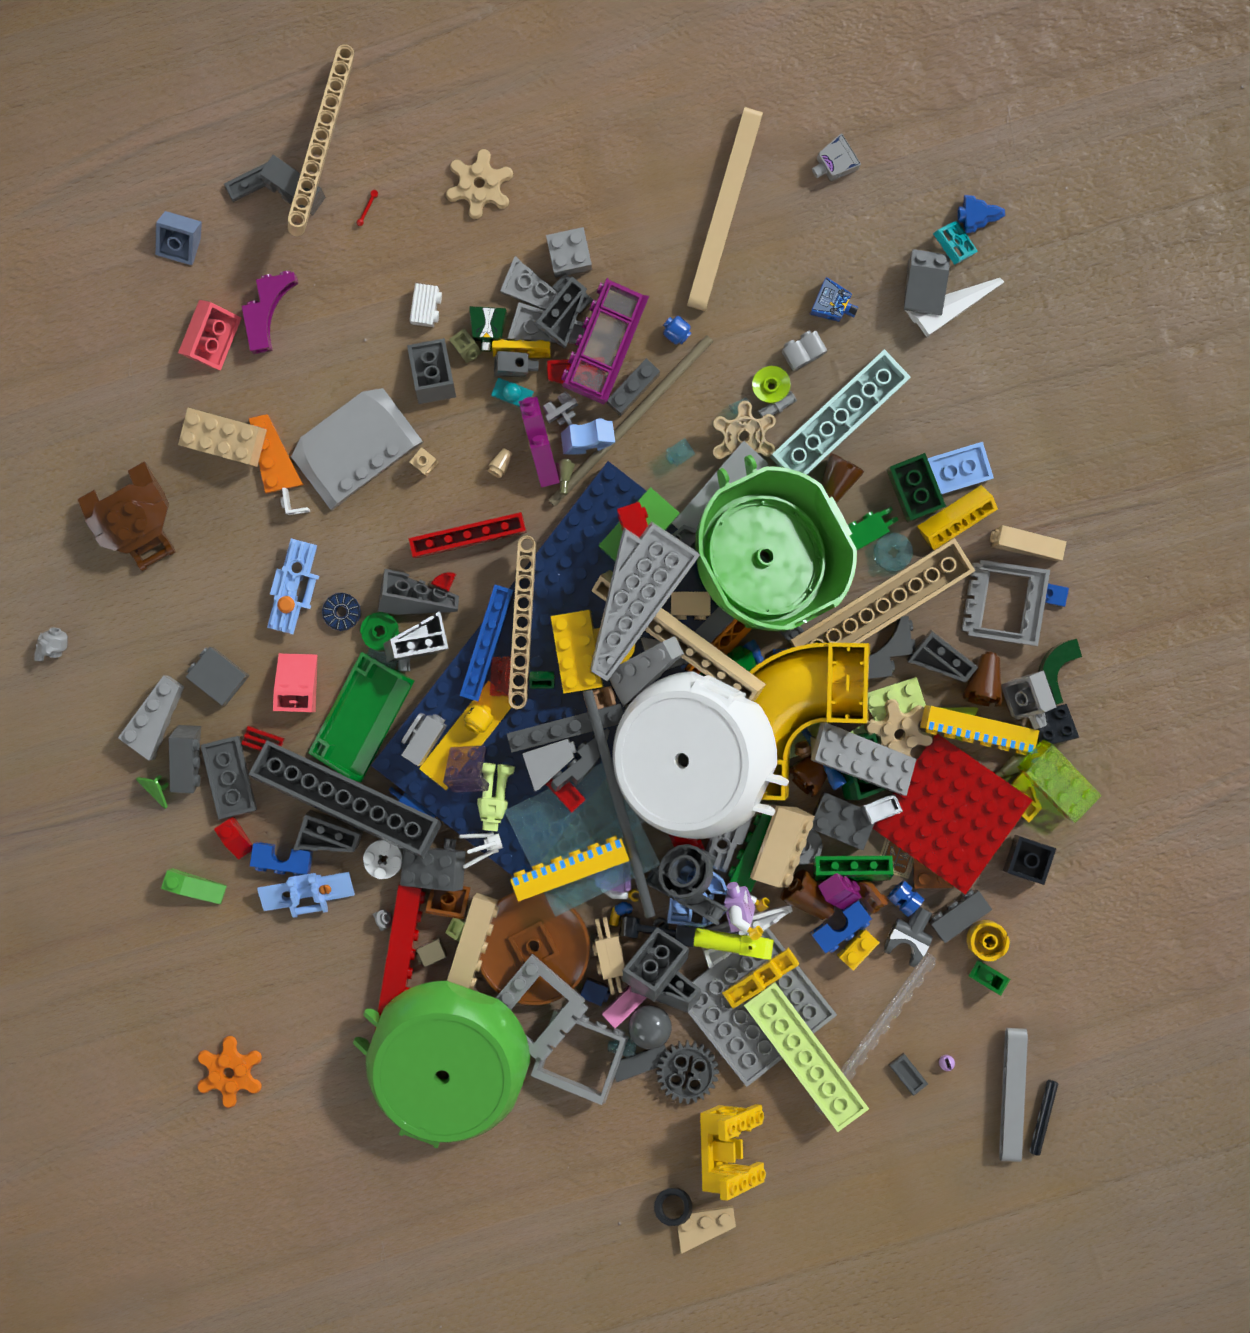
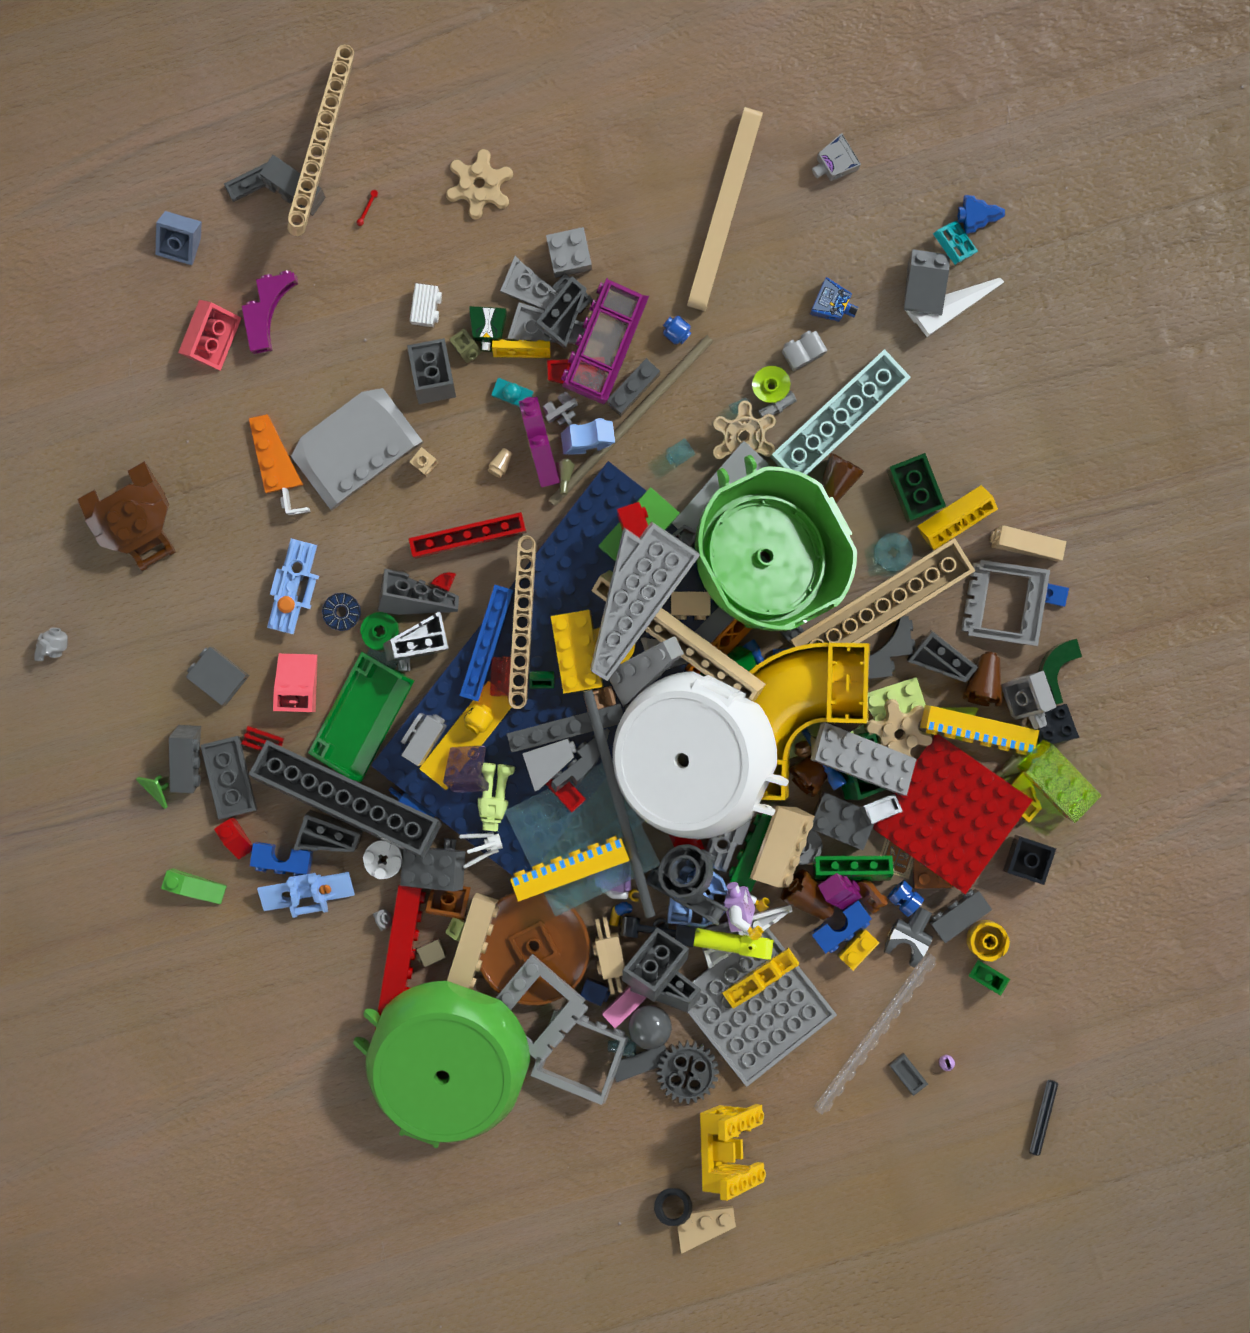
(151, 720): light grey wedge -> none
(222, 437): tan brick -> none
(231, 1059): orange plate -> none
(505, 364): dark grey torso -> none
(806, 1056): yellowish green plate -> none
(870, 528): green hinge -> none
(961, 468): light blue plate -> none
(1013, 1094): light grey beam -> none

